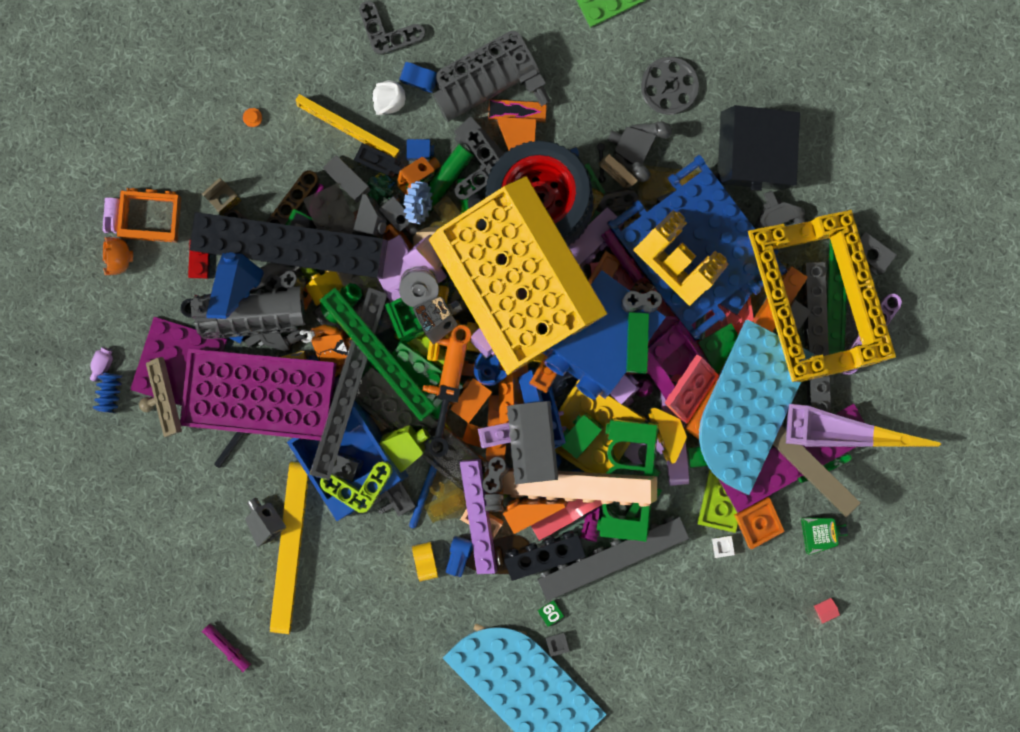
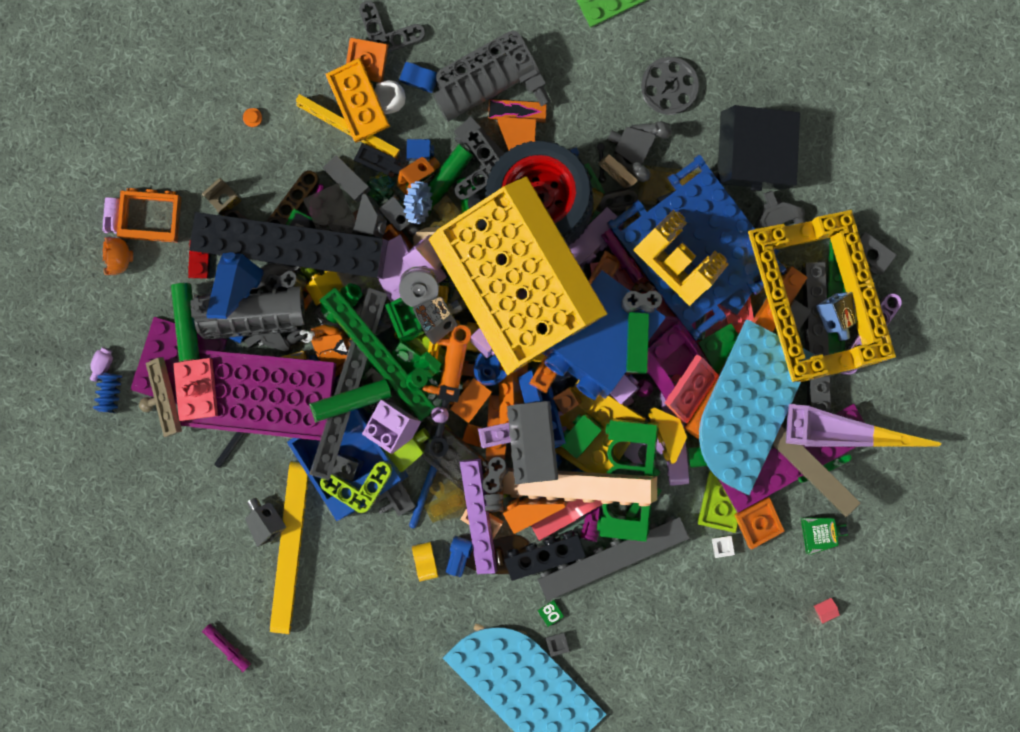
(184, 323): none -> green brick
(195, 389): none -> coral plate
(350, 400): none -> green brick
(357, 100): none -> light orange tile
(372, 55): none -> orange plate
(391, 426): none -> lavender slope
(418, 377): none -> green leg
(441, 417): none -> lavender hinge
(567, 400): none -> reddish brown brick
(838, 314): none -> medium blue torso

